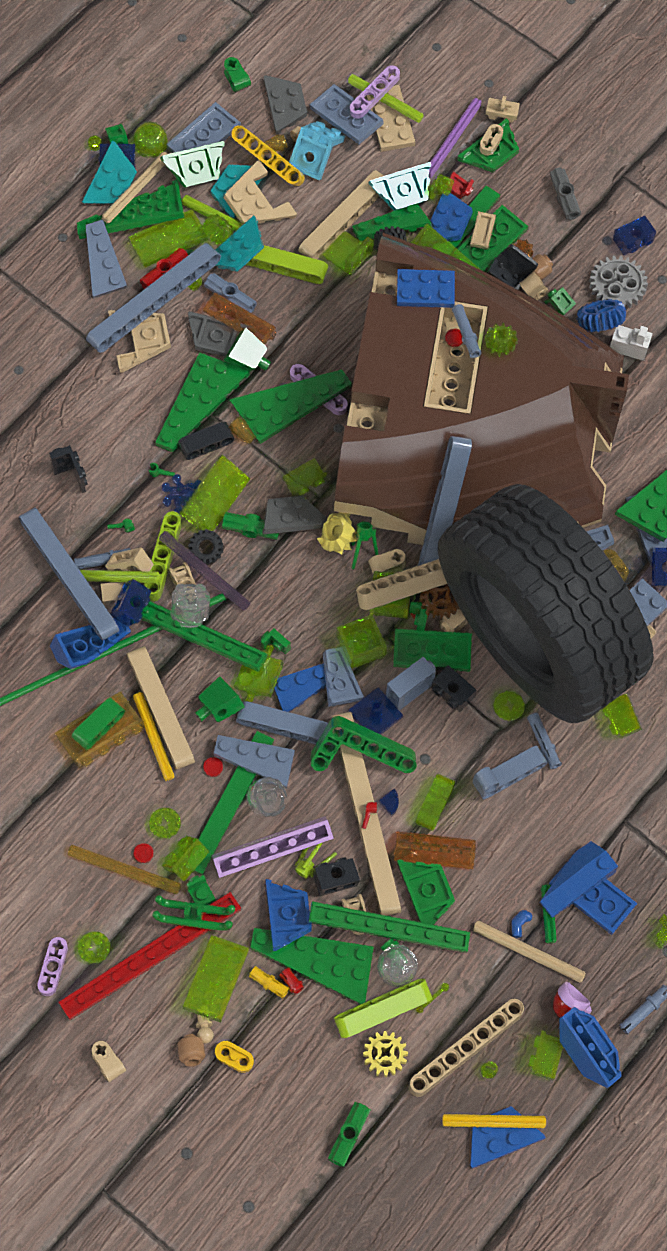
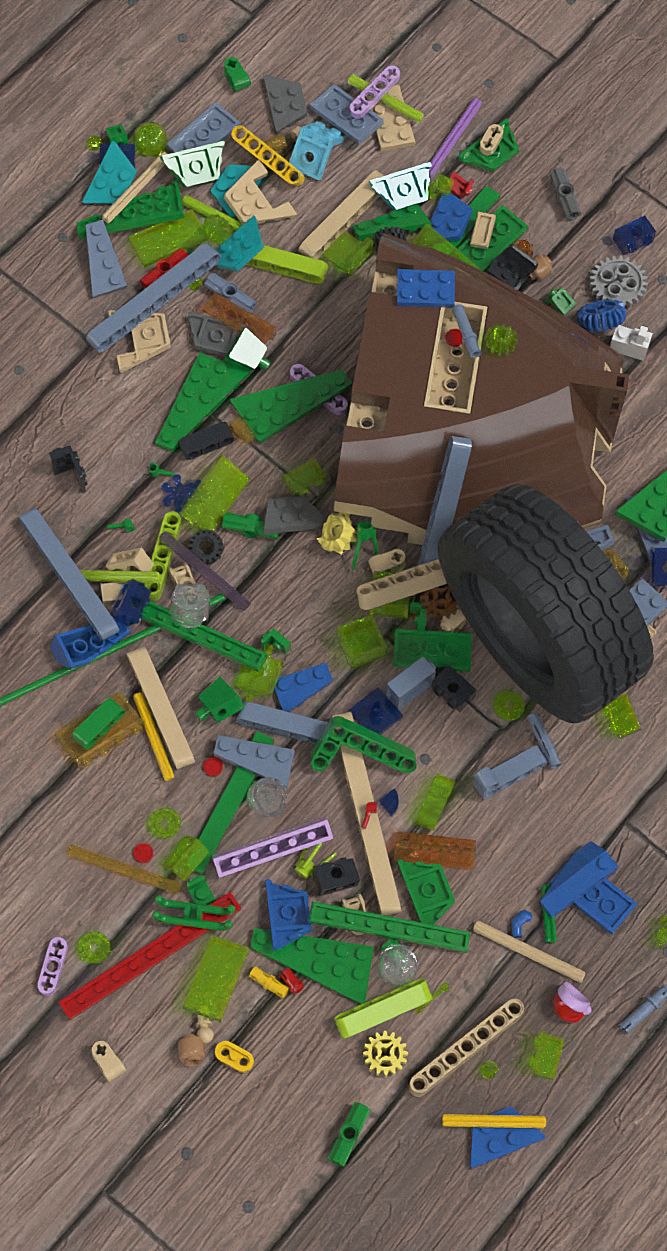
(95, 560): sand blue pin -> none
(339, 678): sand blue wing -> none
(502, 108): tan hips -> none
(534, 286): tan piece -> none
(589, 1047): blue wedge -> none

